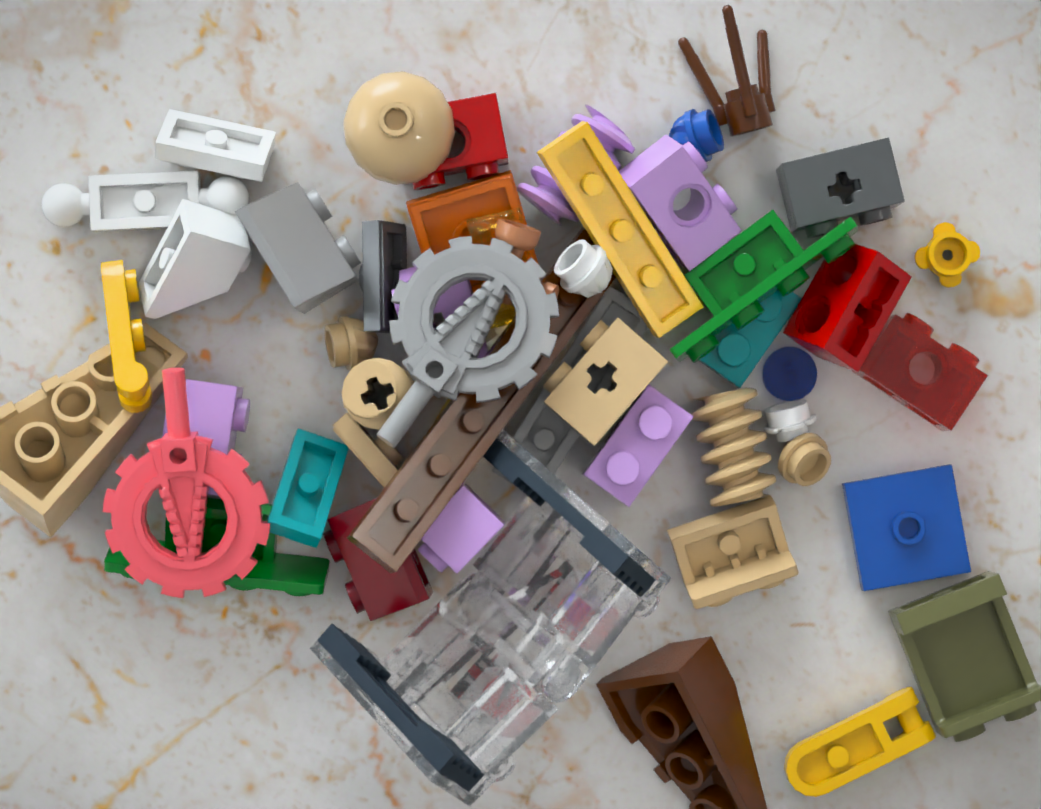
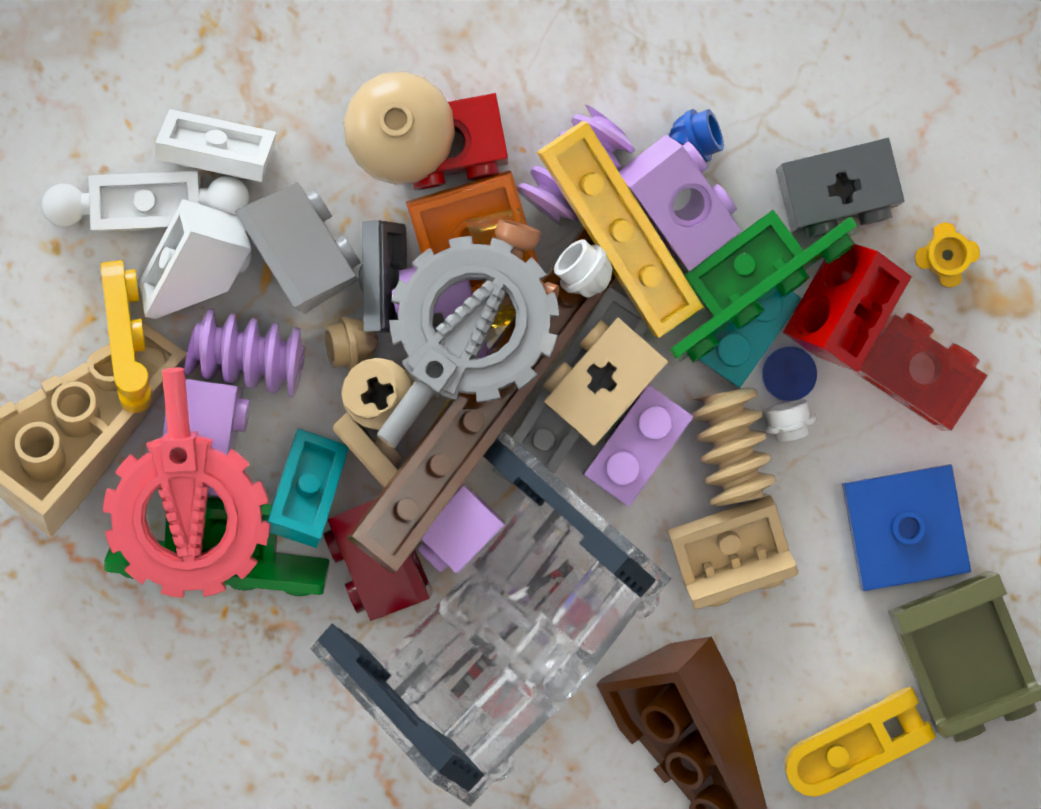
(246, 352): none -> lavender piece
(746, 106): reddish brown plant -> none
(804, 459): tan plate -> none

